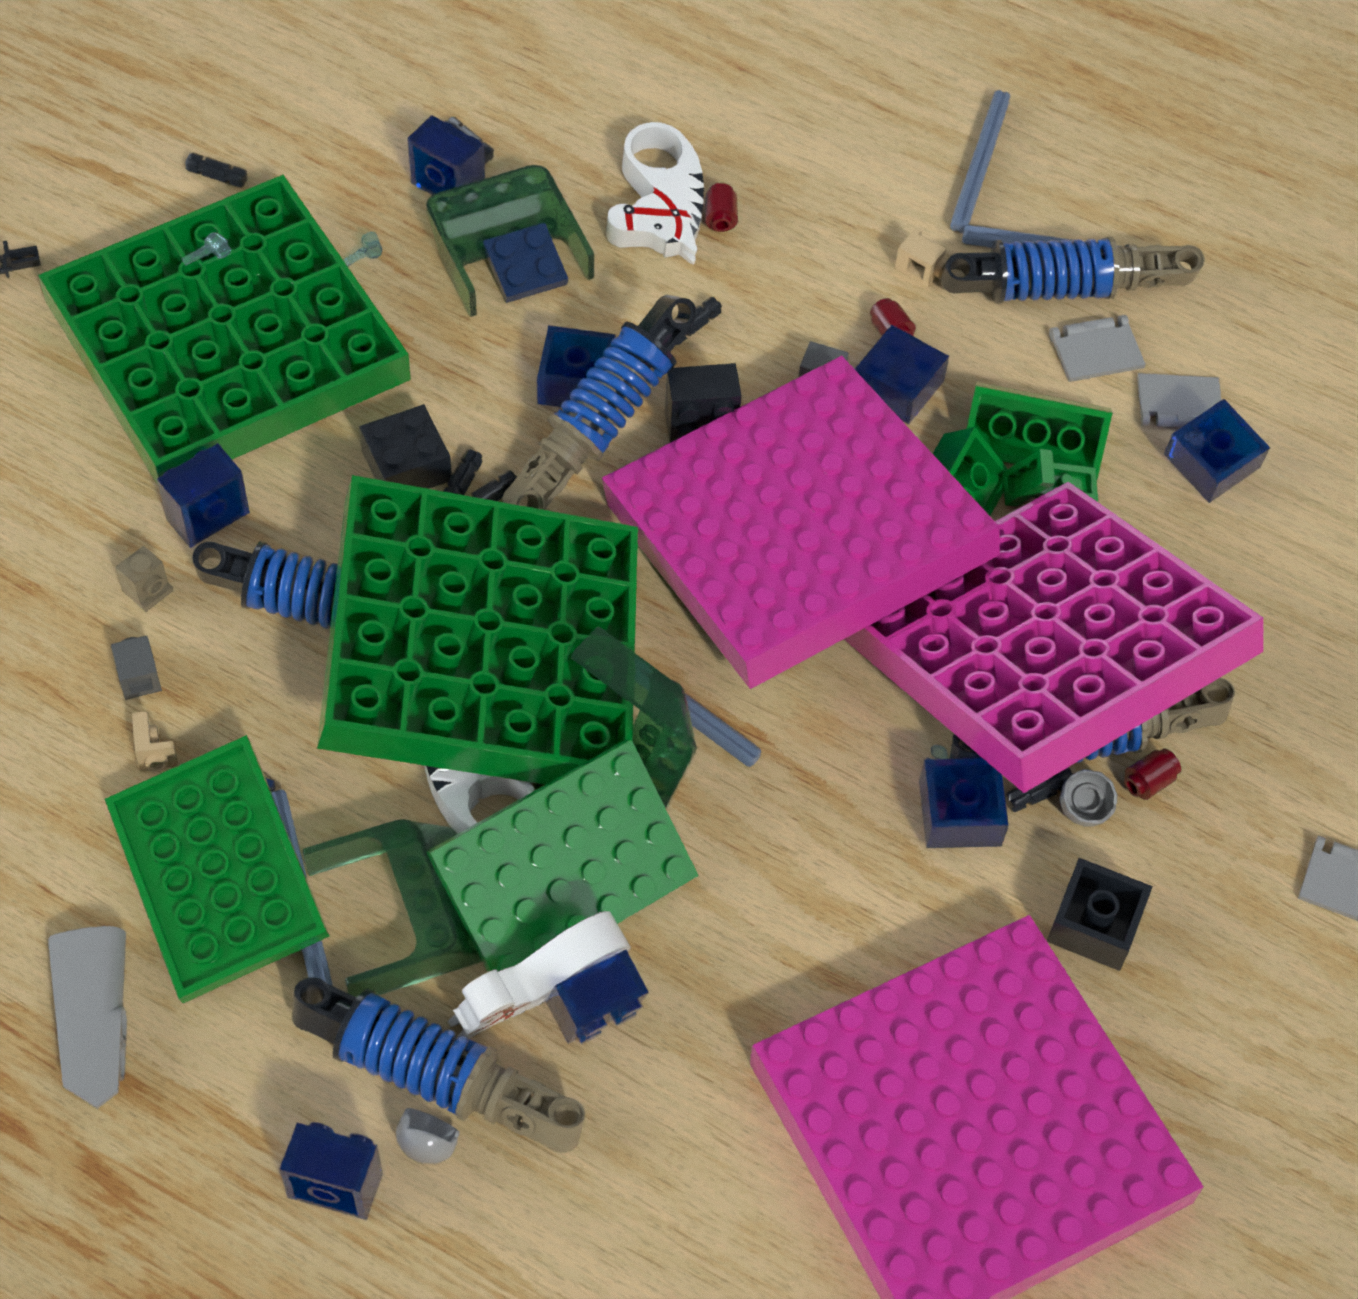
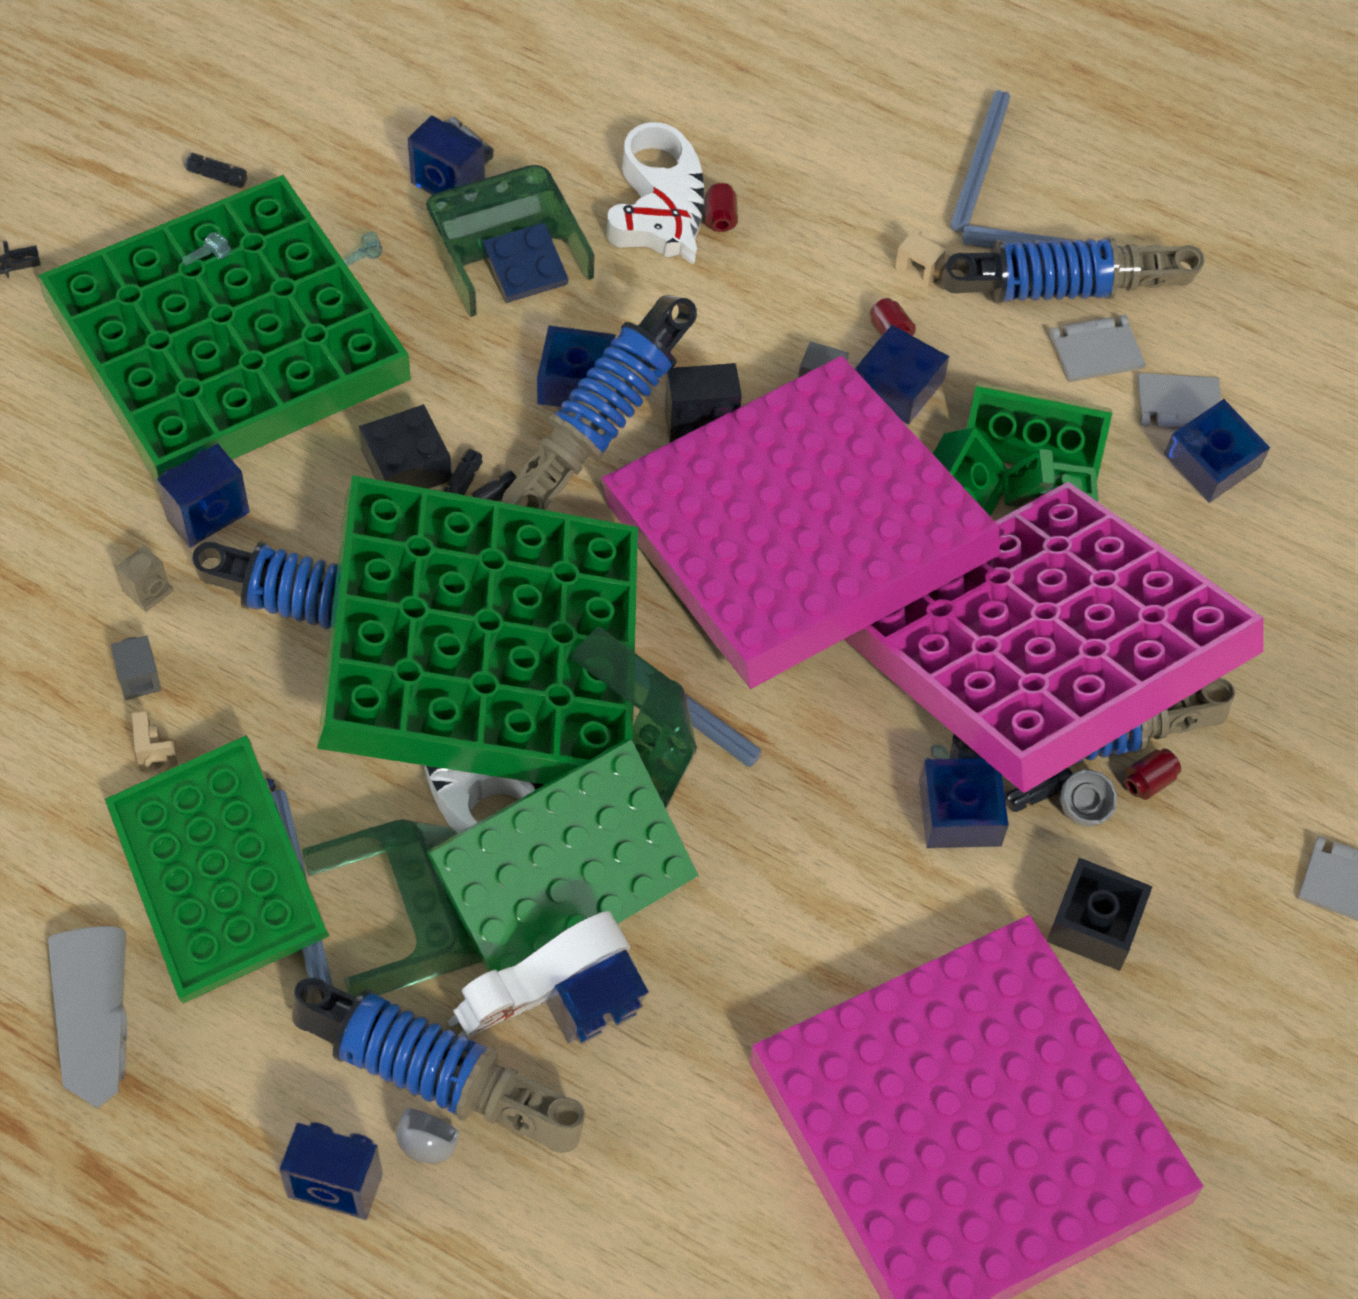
(709, 310): black axle -> none

